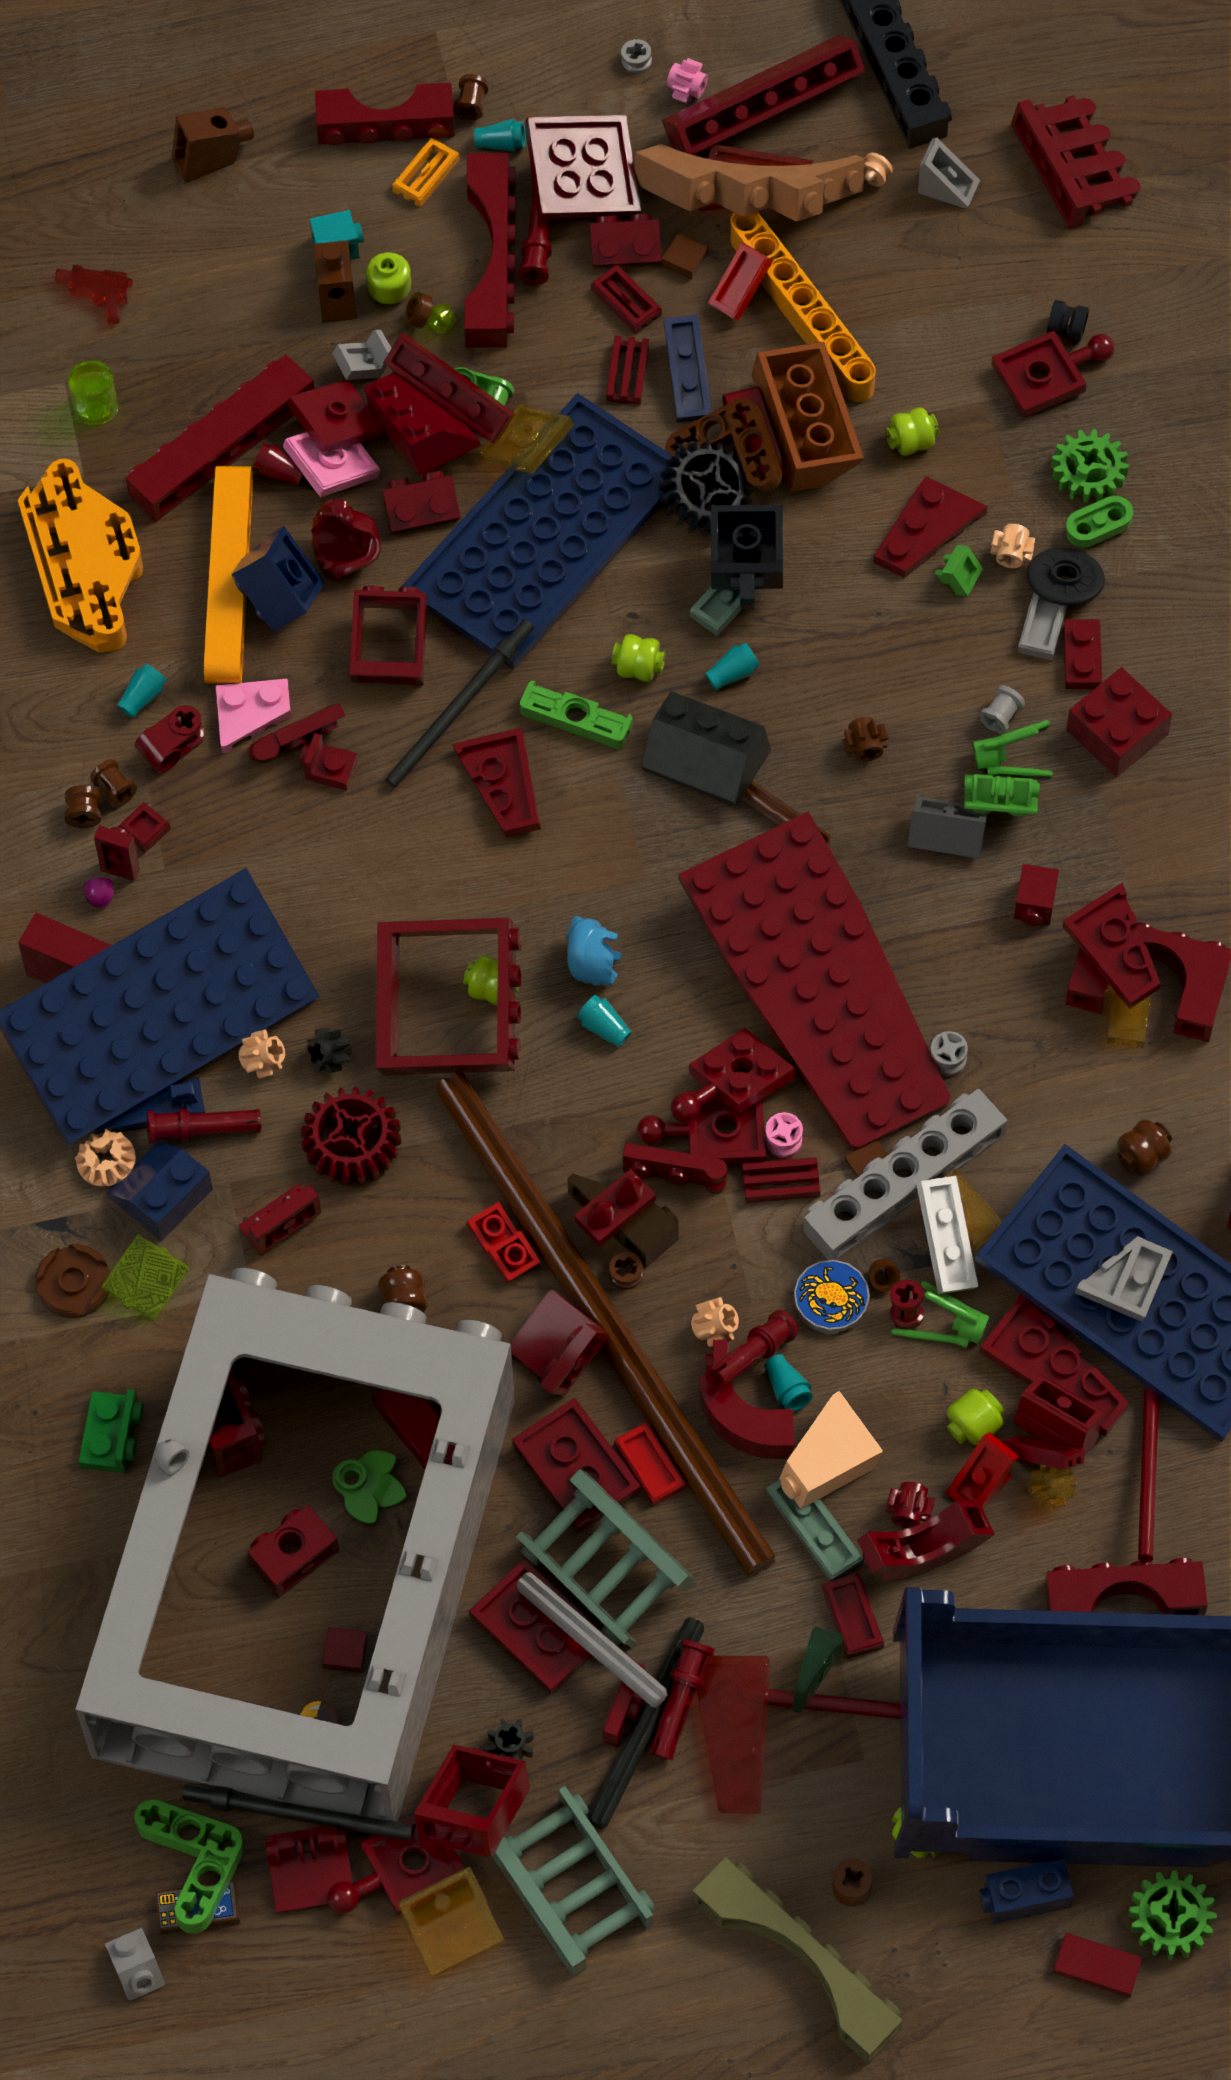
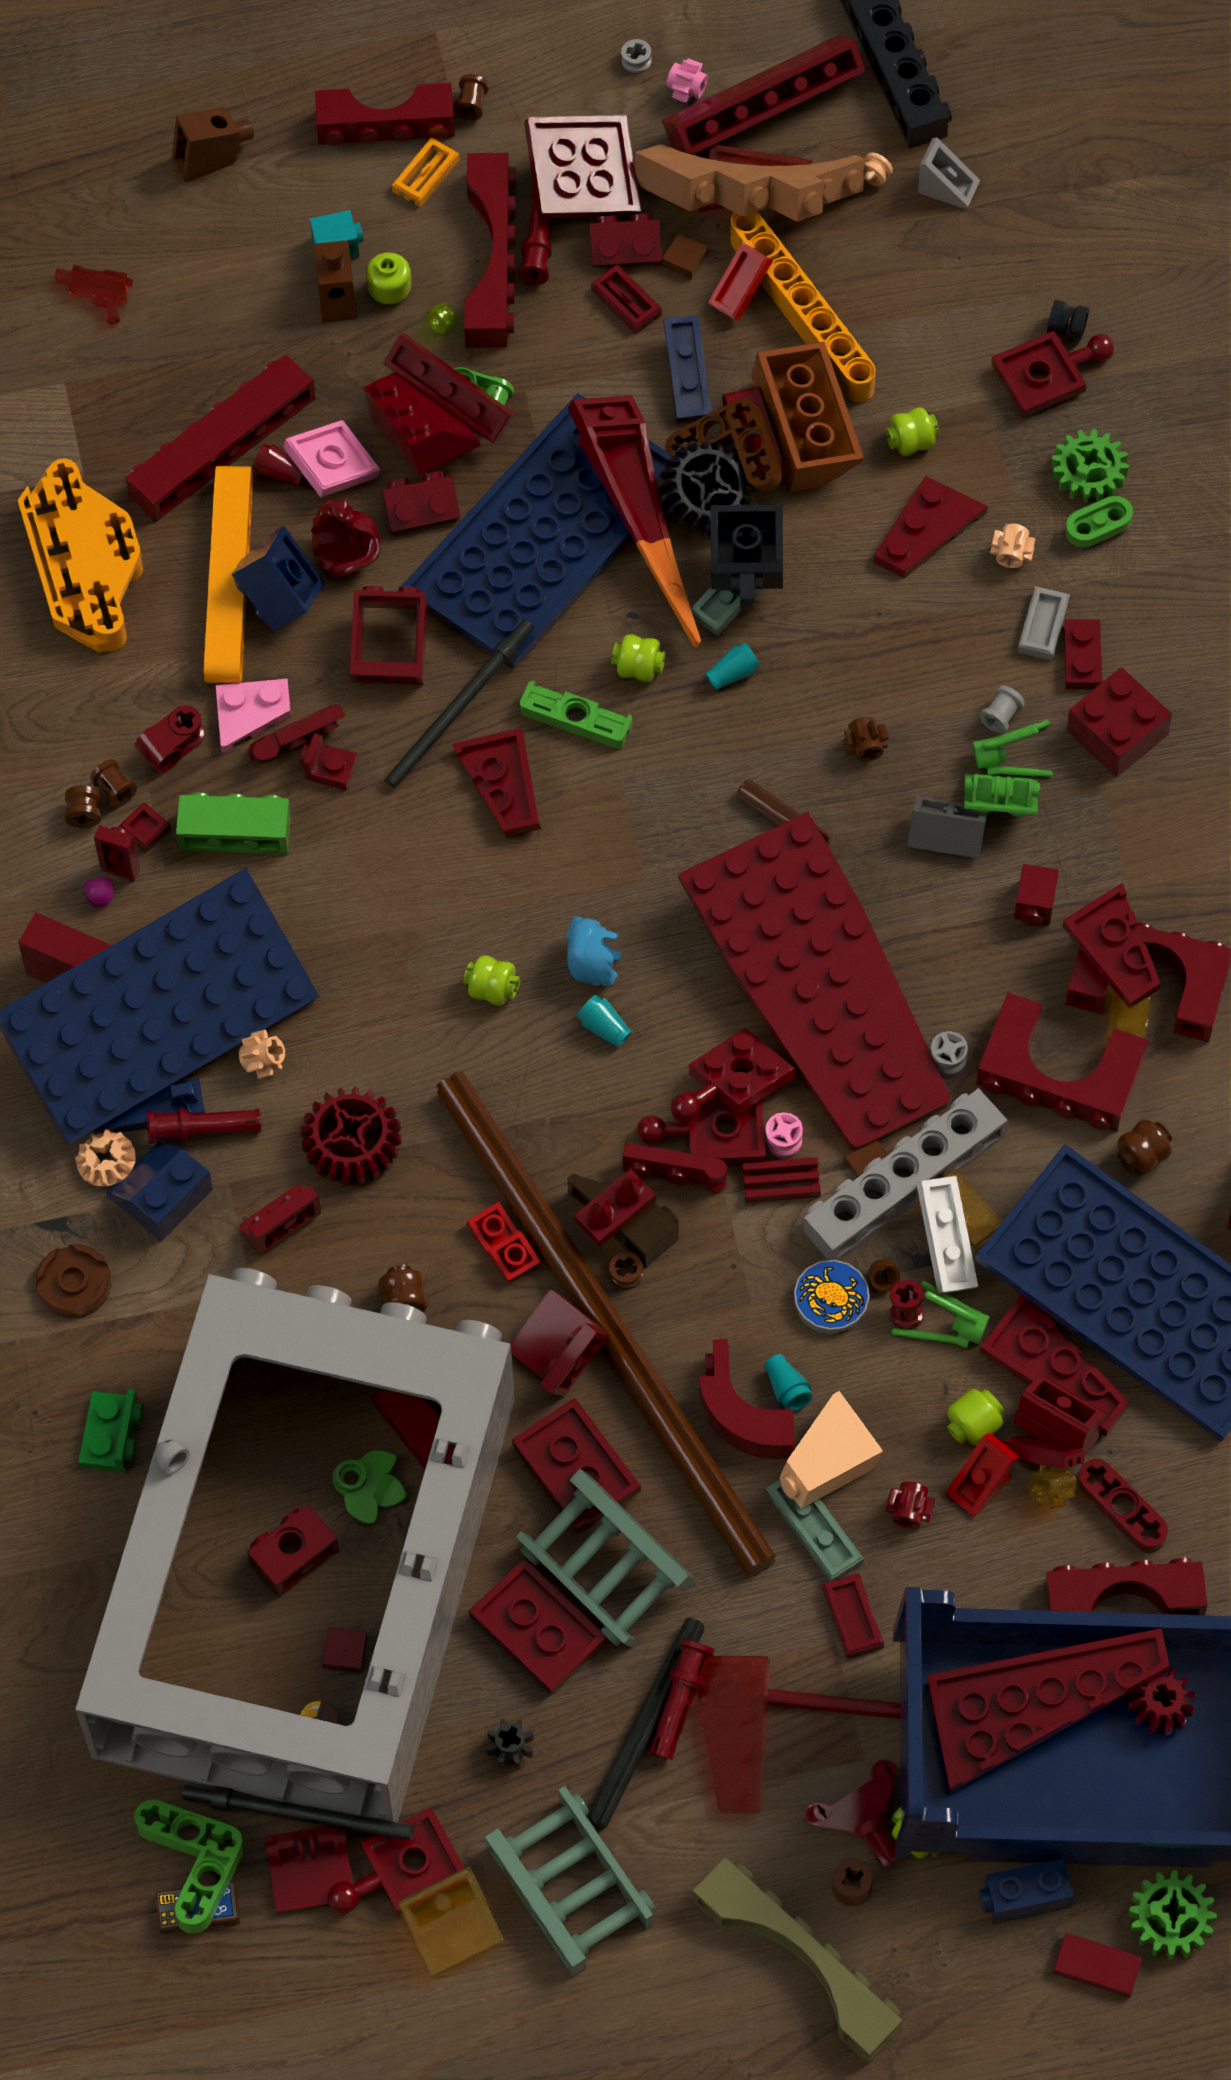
(93, 392): clear neon green wheel -> none
(135, 1964): light grey bracket -> none
(141, 690): teal cone -> none
(145, 1277): clear neon green piece -> none
(233, 823): none -> bright green brick
(238, 1445): dark red bracket -> none
(328, 1050): pearl dark grey gear -> none
(335, 416): dark red plate -> none
(363, 359): light grey bracket -> none
(388, 998): dark red window -> none
(418, 310): reddish brown tile -> none
(463, 1830): dark red window -> none
(502, 136): teal cone -> none
(527, 439): clear yellow tile -> none
(592, 1639): light grey axle -> none
(620, 453): none -> dark red plate
(624, 1707): dark red plate -> none
(631, 346): dark red tile -> none
(649, 1464): red tile -> none
(705, 748): pearl dark grey slope -> none
(714, 1321): light nougat gear -> none
(761, 1342): dark red pin -> none
(819, 1658): clear green slope -> none
(862, 1812): none -> dark red axle
(927, 1545): dark red arch -> none
(960, 570): bright green tile -> none
(1015, 1703): none -> dark red wing
(1055, 163): dark red fence -> none
(1087, 575): black wheel -> none
(1095, 1099): none -> dark red arch
(1123, 1489): none -> dark red beam
(1128, 1279): light grey wing -> none
(1148, 1476): dark red piece -> none
(1154, 1712): none -> dark red gear

